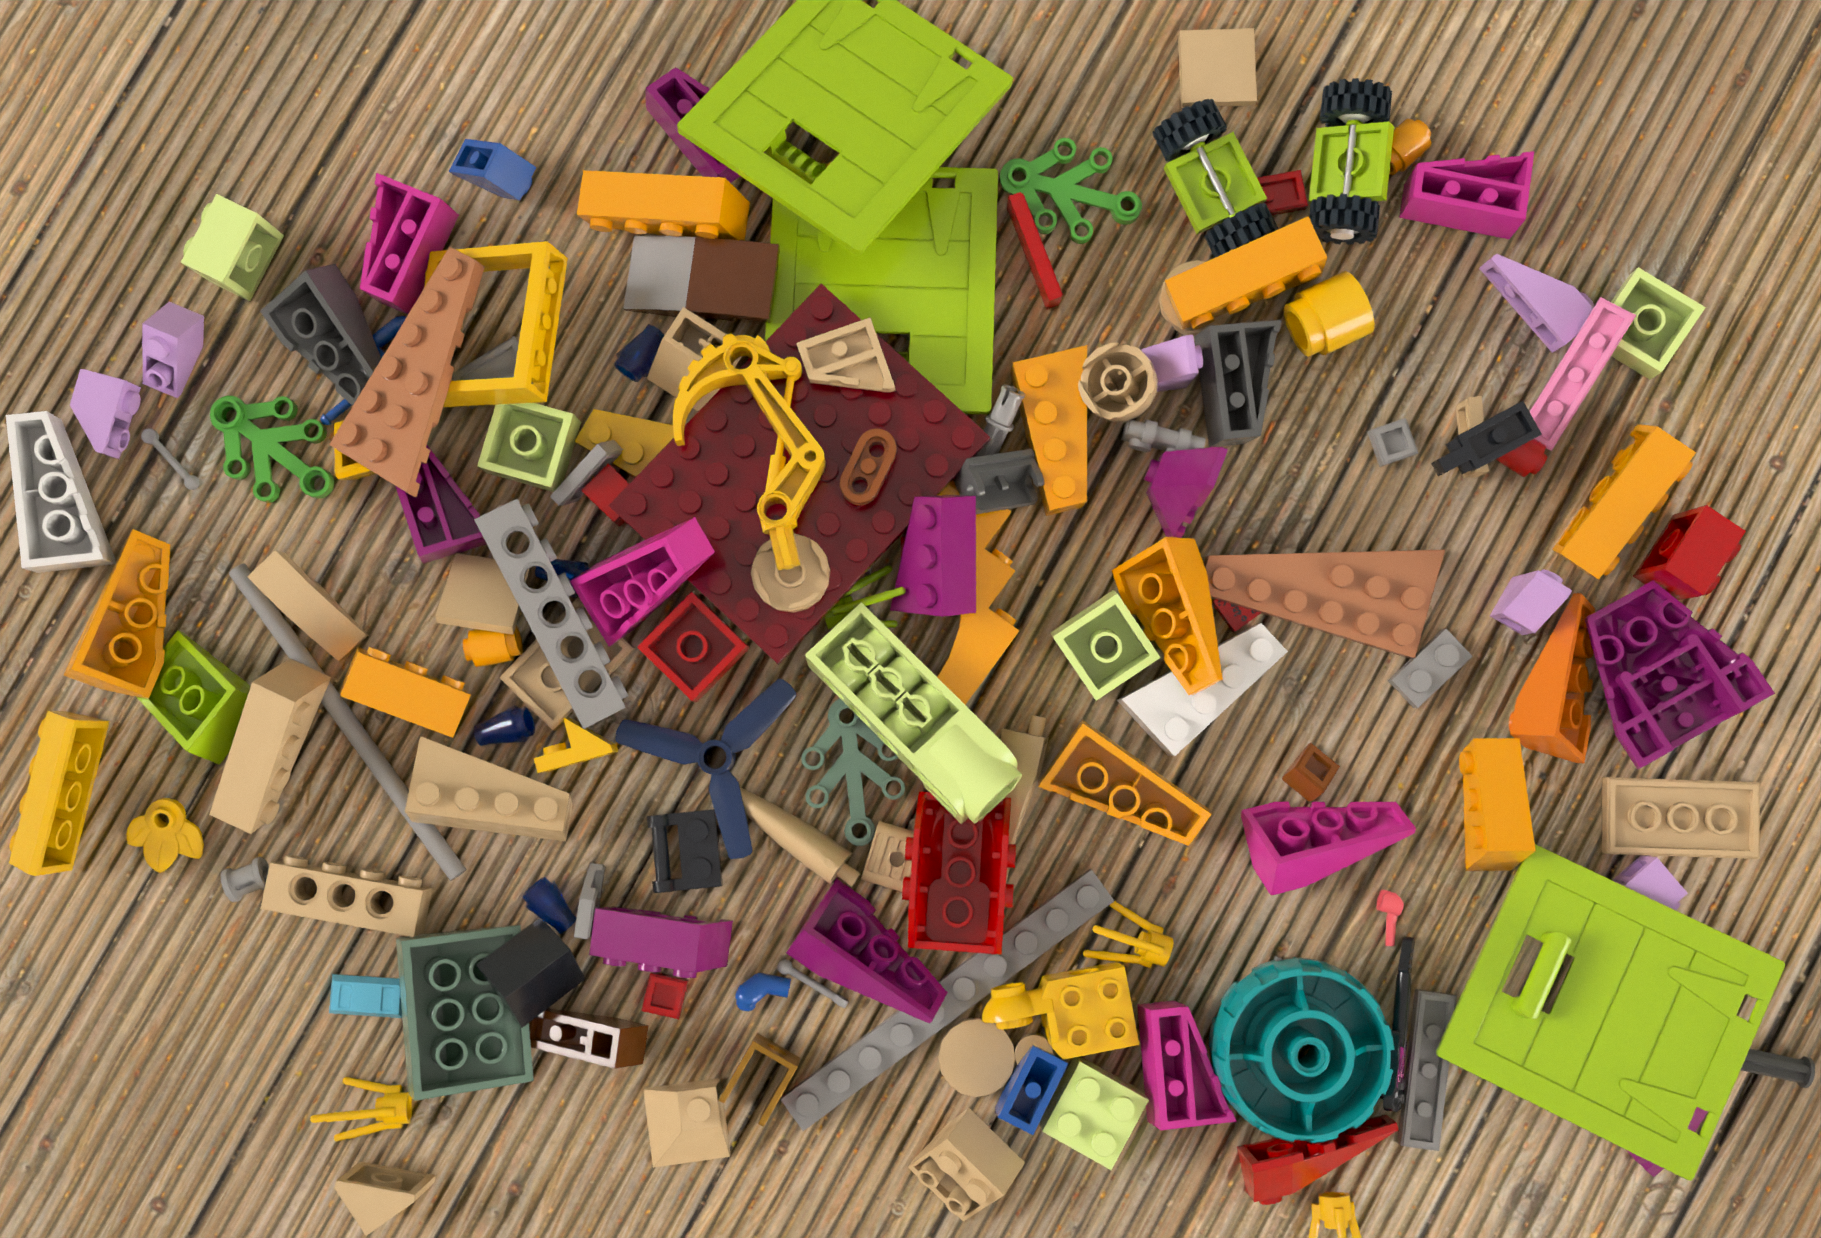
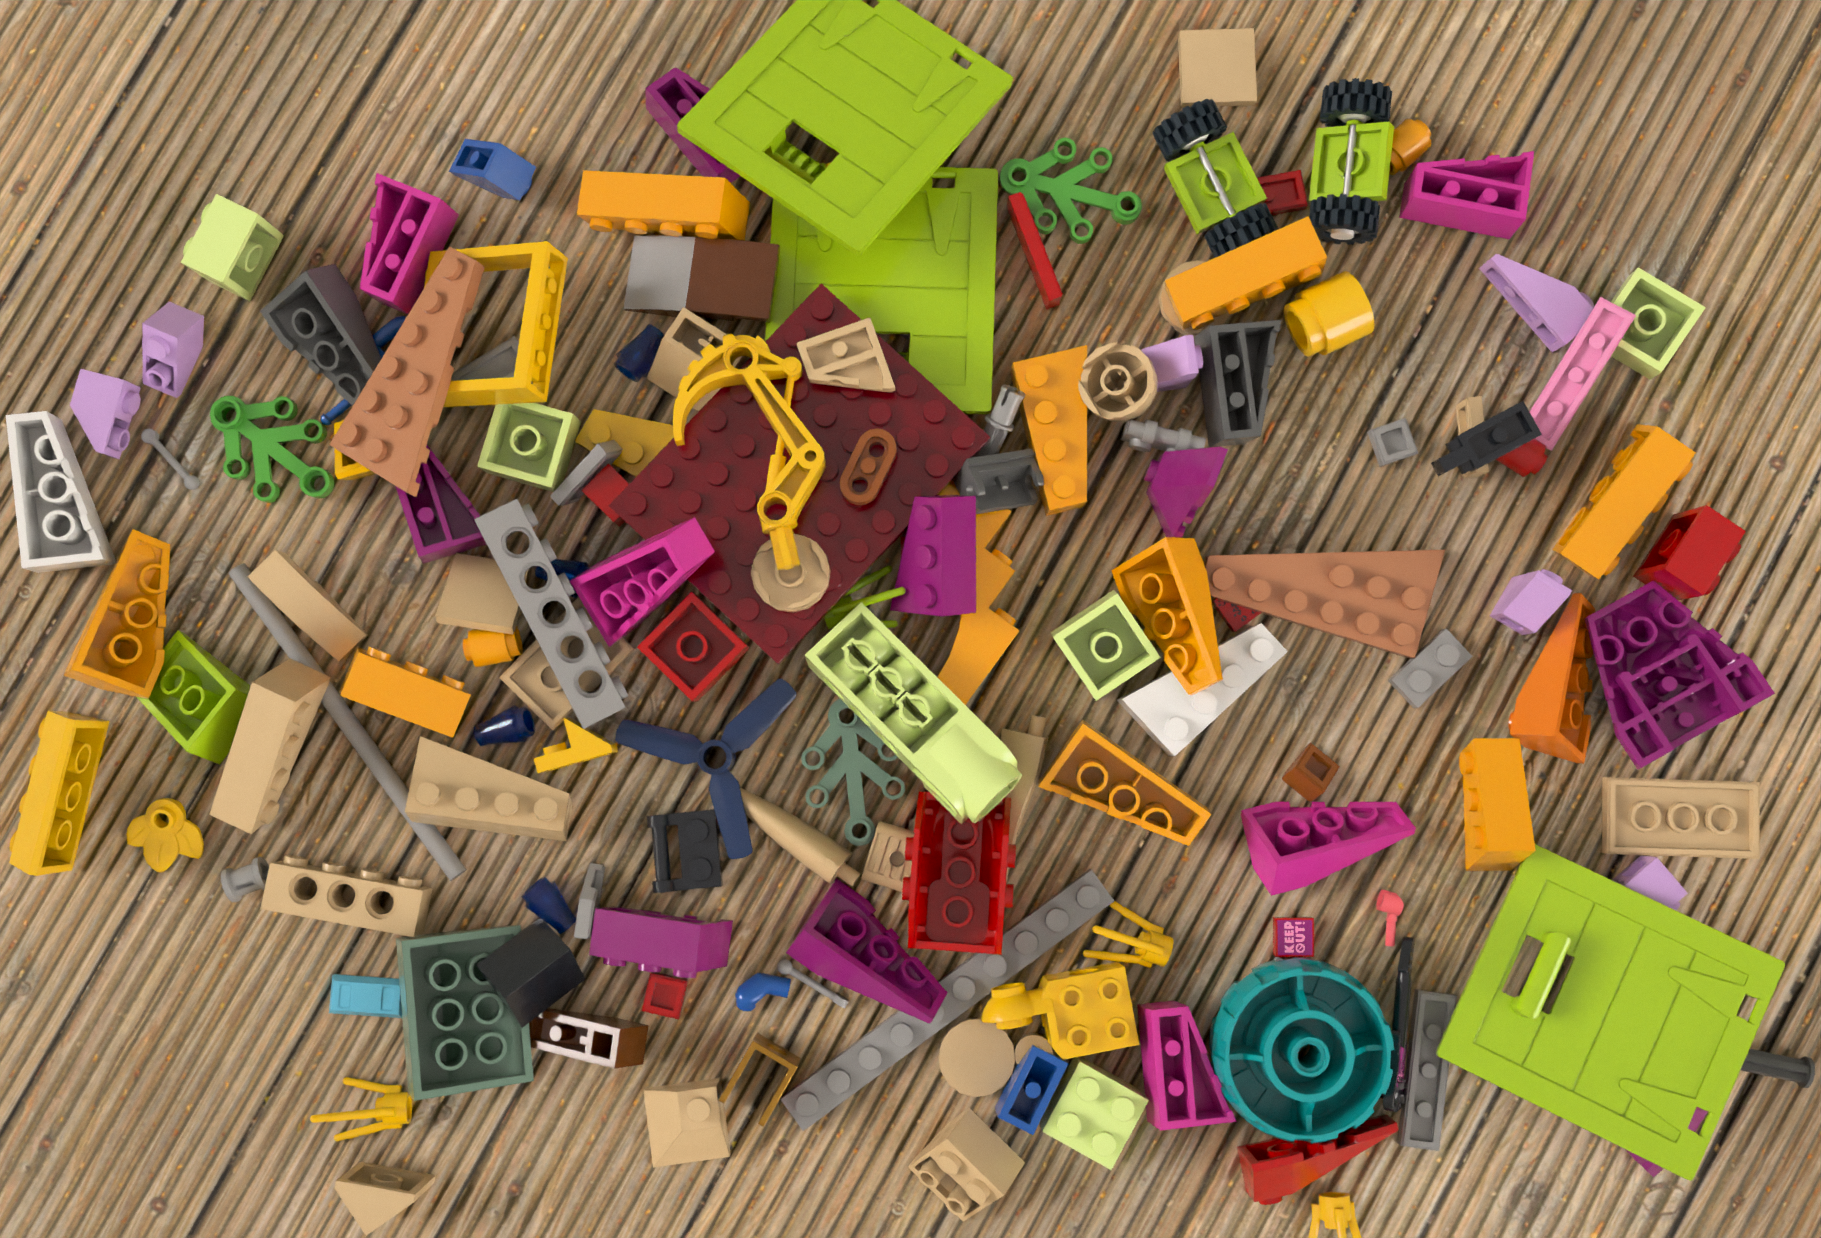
(1293, 936): none -> tile

